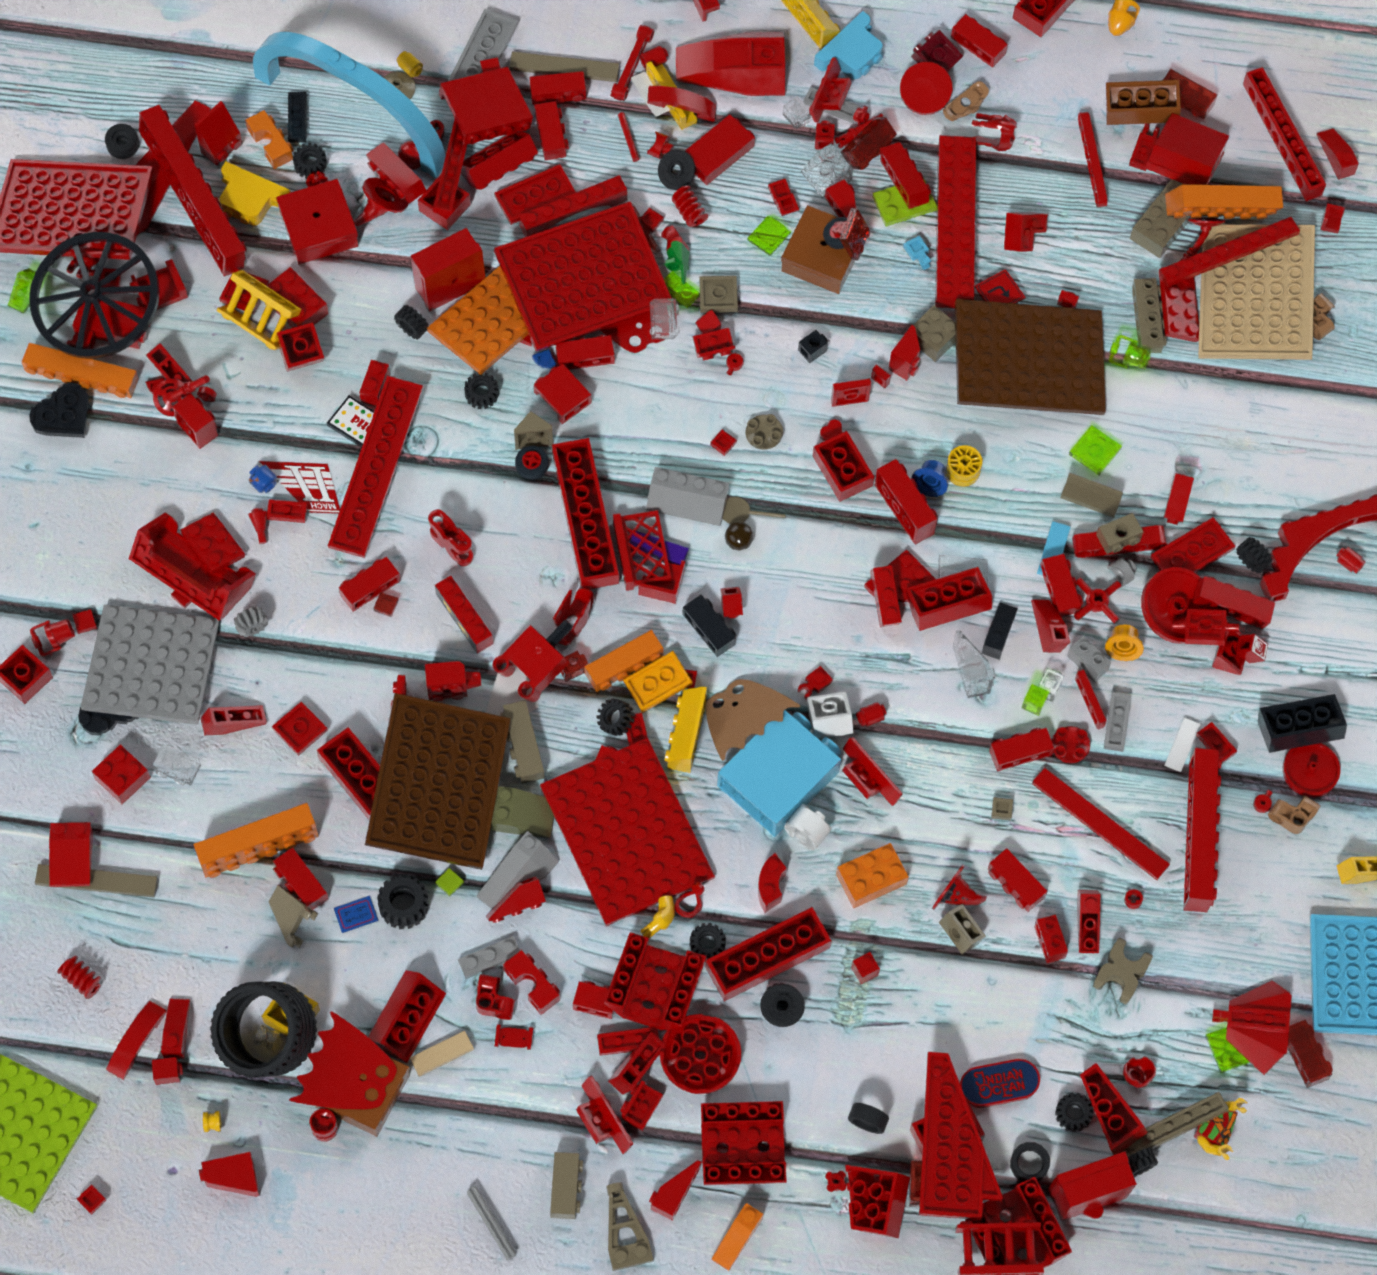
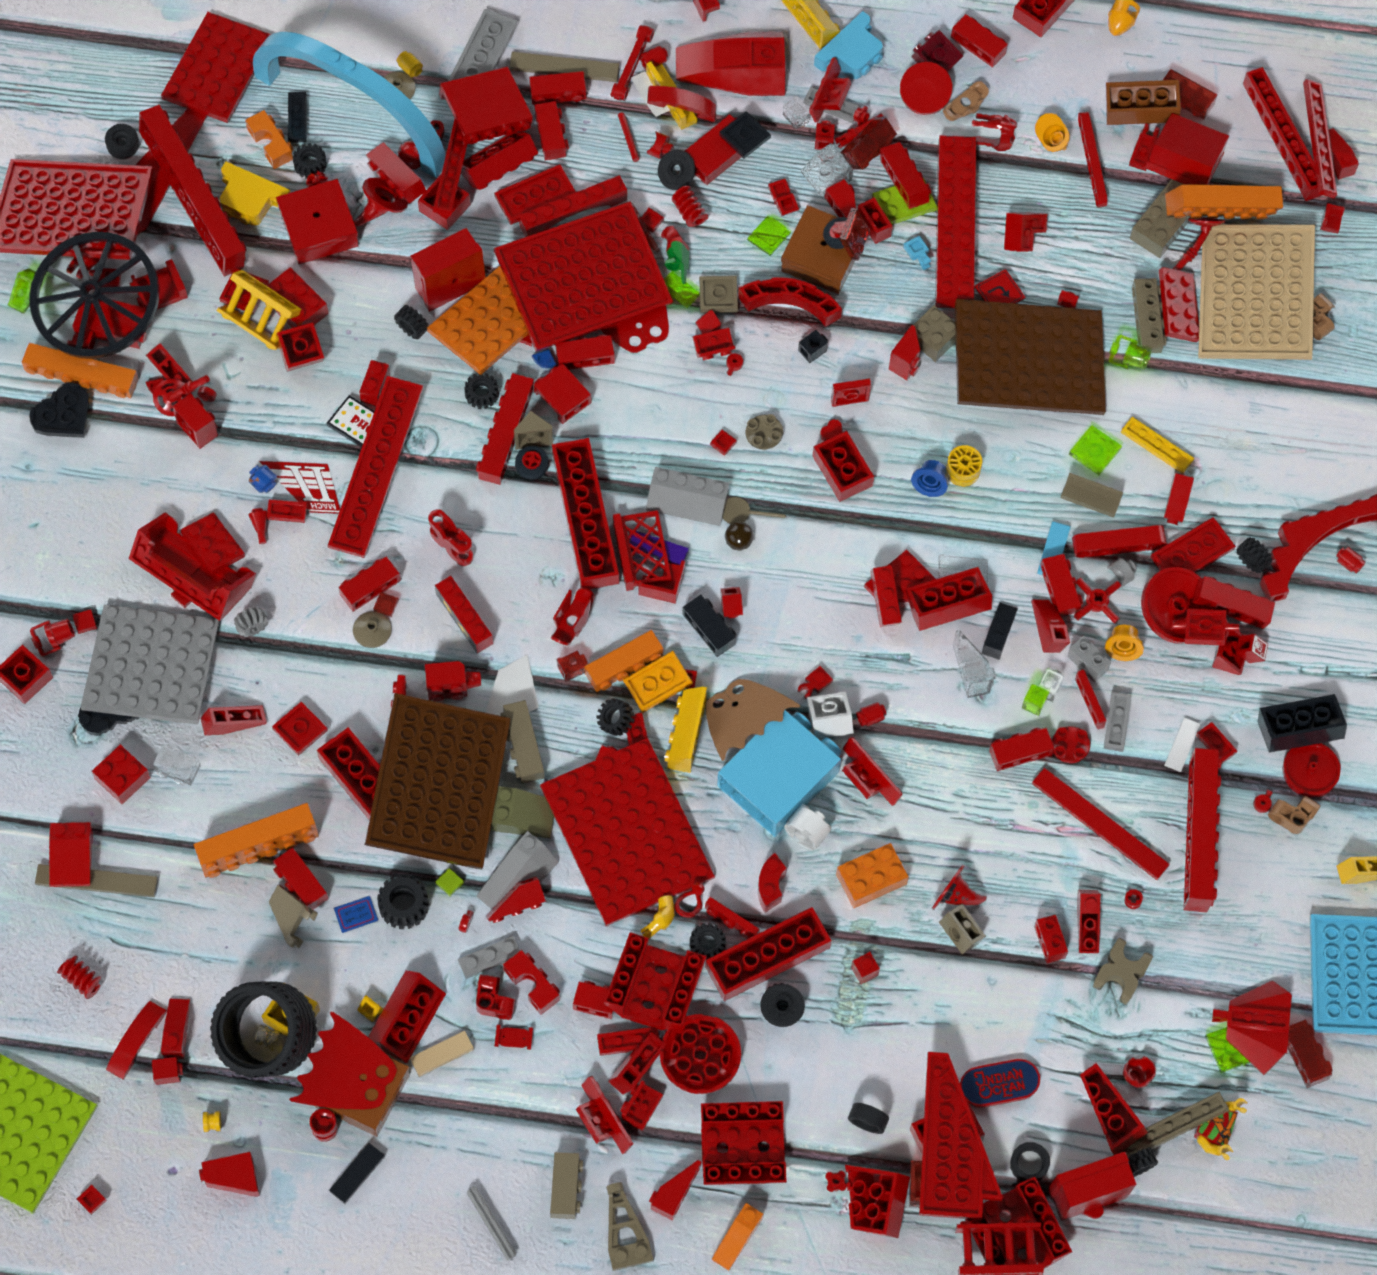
(215, 68): none -> red plate
(217, 134): red slope -> none
(357, 1173): none -> black tile
(369, 1008): none -> yellow slope
(372, 637): none -> dark tan dish
(465, 921): none -> red piece
(489, 64): red tile -> none
(501, 436): none -> red brick
(535, 658): red piece -> none
(664, 319): clear brick -> none
(730, 918): none -> red plate
(745, 134): none -> black tile
(791, 292): none -> red brick
(876, 220): none -> red brick
(880, 376): red tile -> none
(906, 501): red brick -> none
(1002, 808): dark tan plate -> none
(1017, 880): red brick -> none
(1052, 132): none -> light orange piece
(1065, 1120): black tyre -> none
(1126, 525): dark tan brick -> none
(1157, 445): none -> yellow tile
(1229, 251): red plate -> none
(1320, 138): none -> red tile

